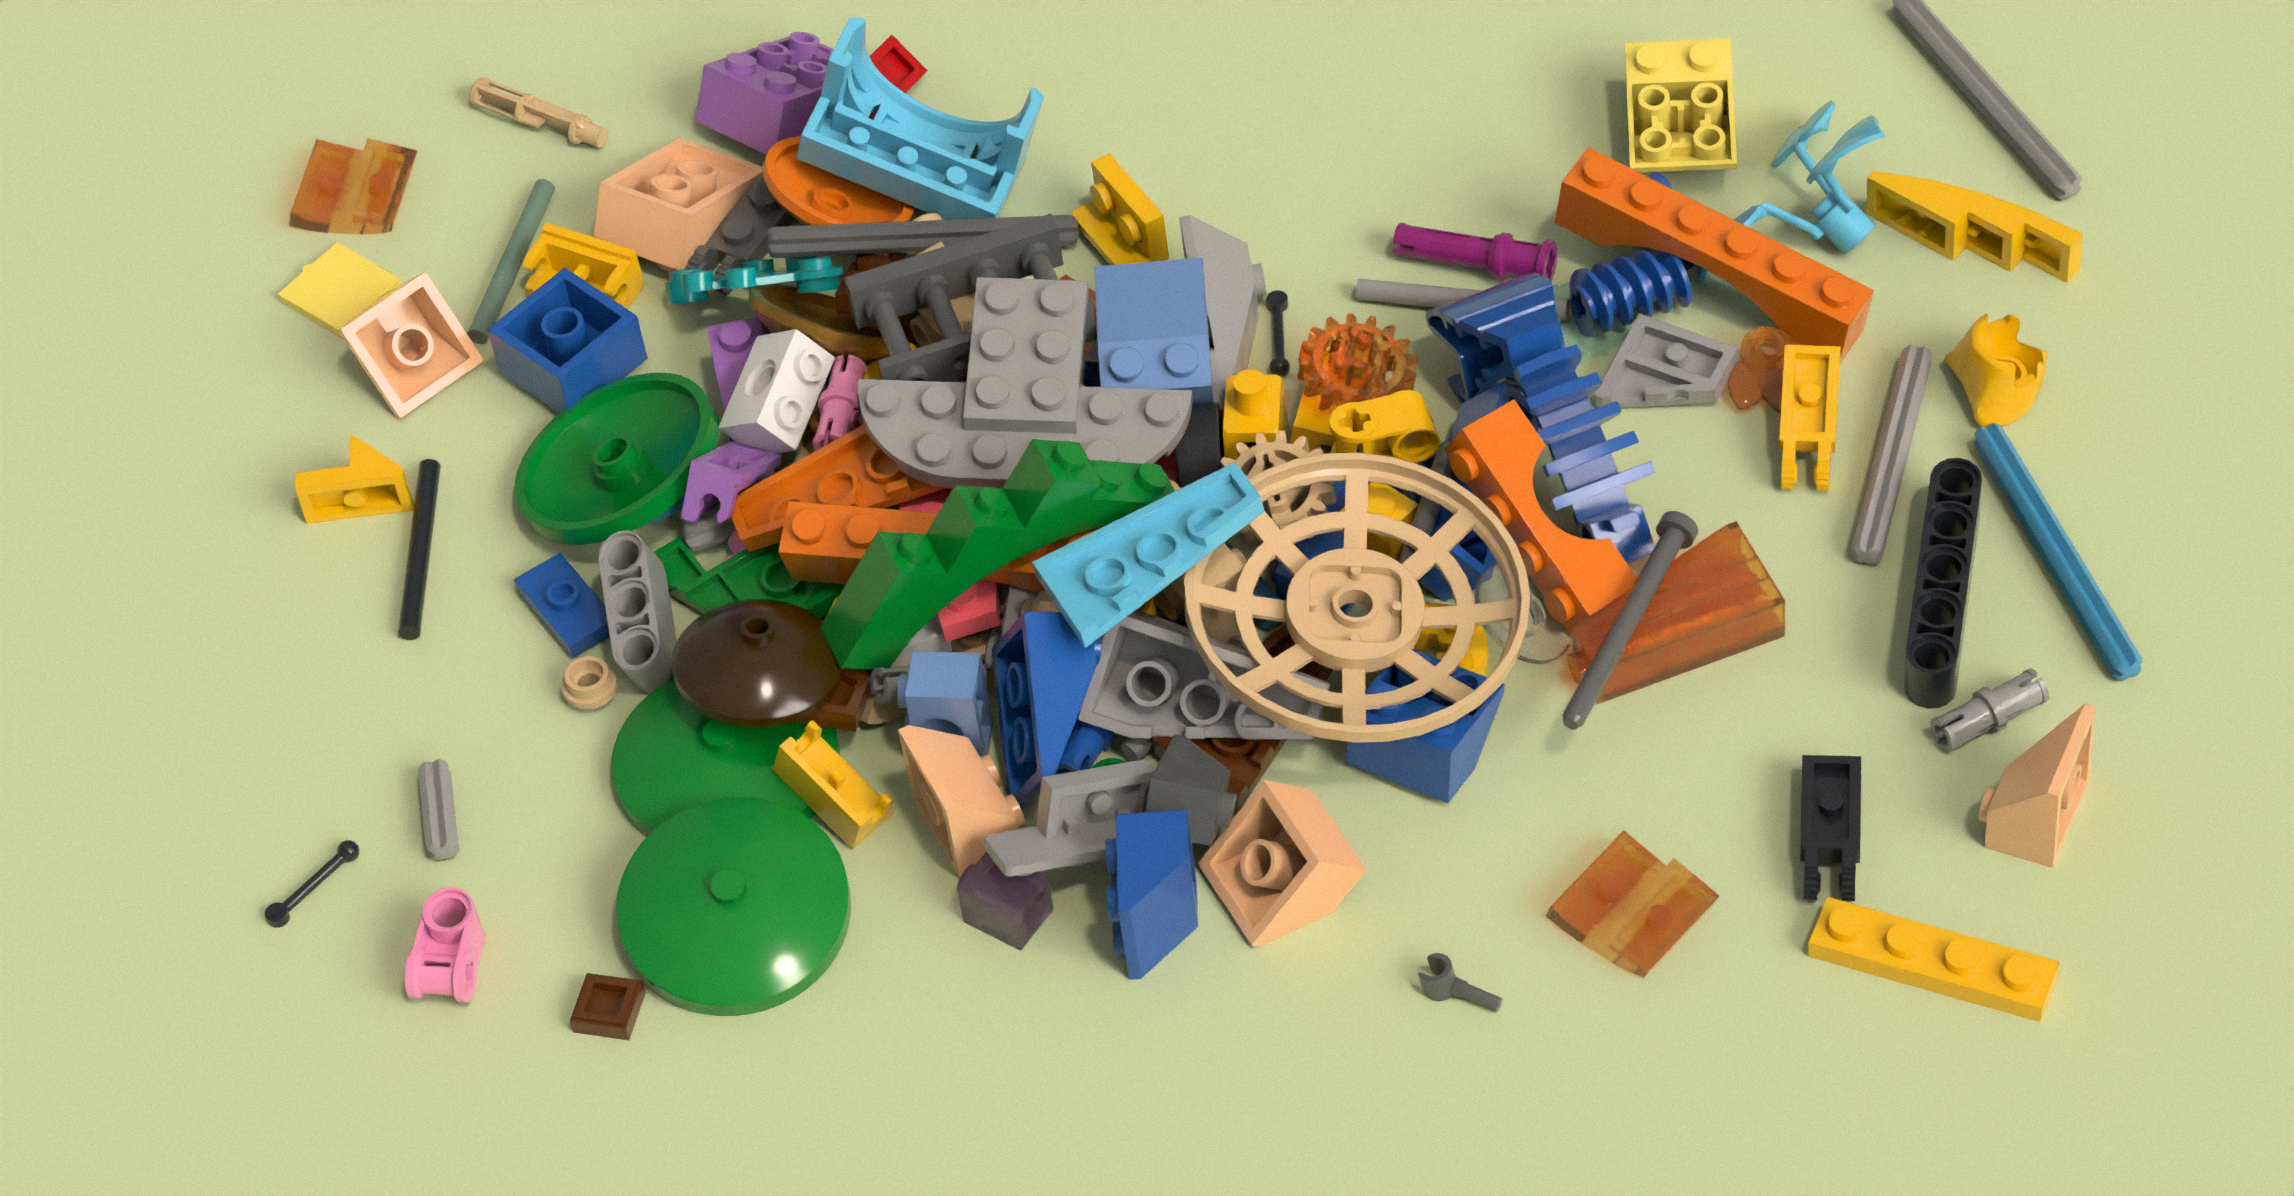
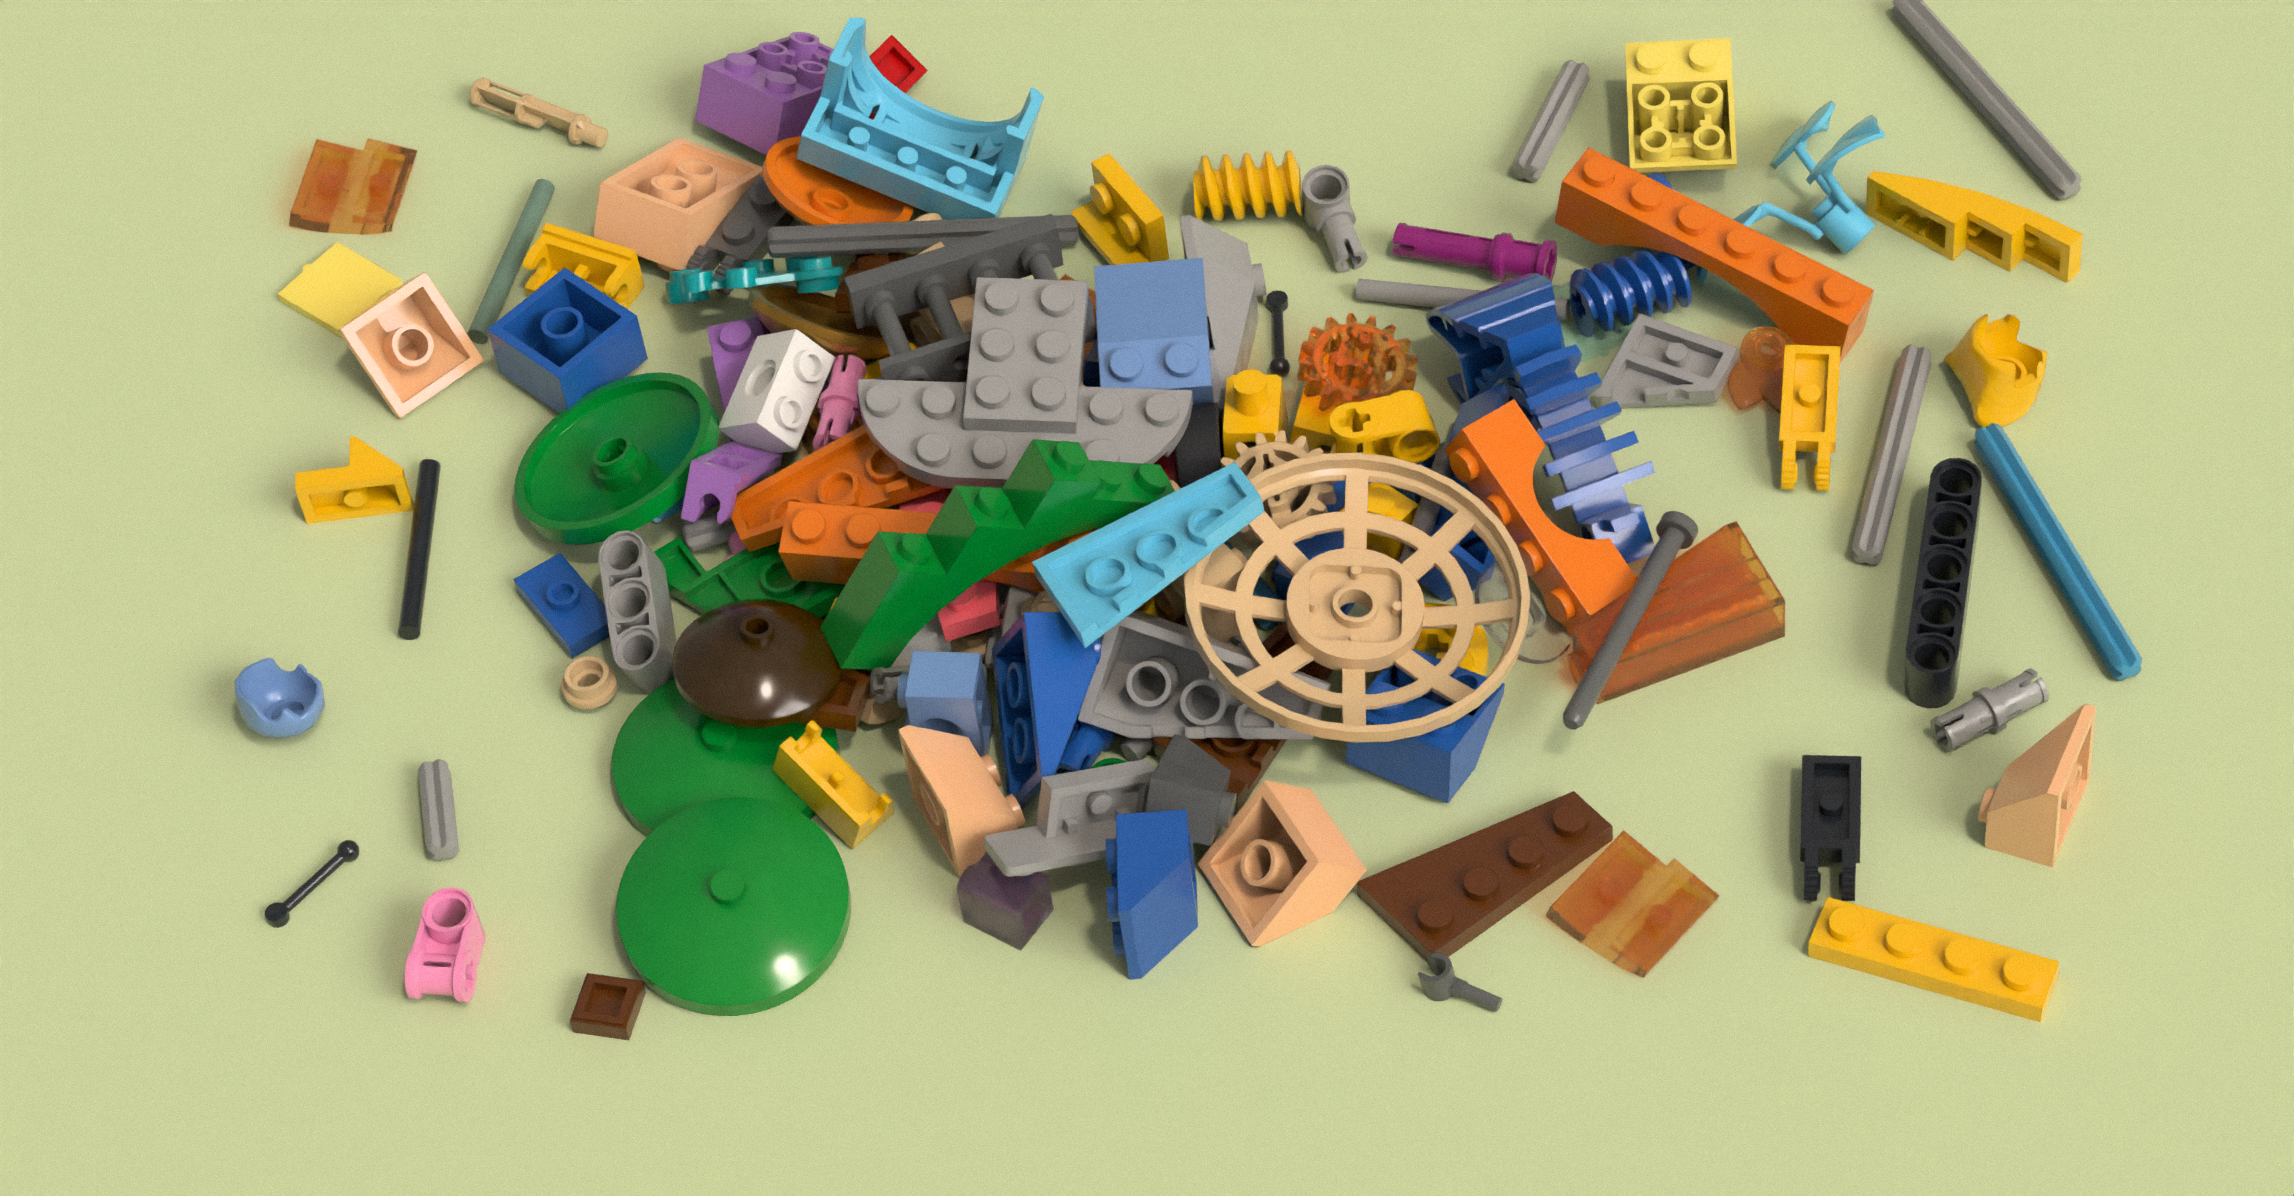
(278, 700): none -> medium blue hair
(1247, 186): none -> yellow piece
(1332, 217): none -> light grey pin
(1476, 881): none -> reddish brown wing
(1551, 121): none -> light grey axle

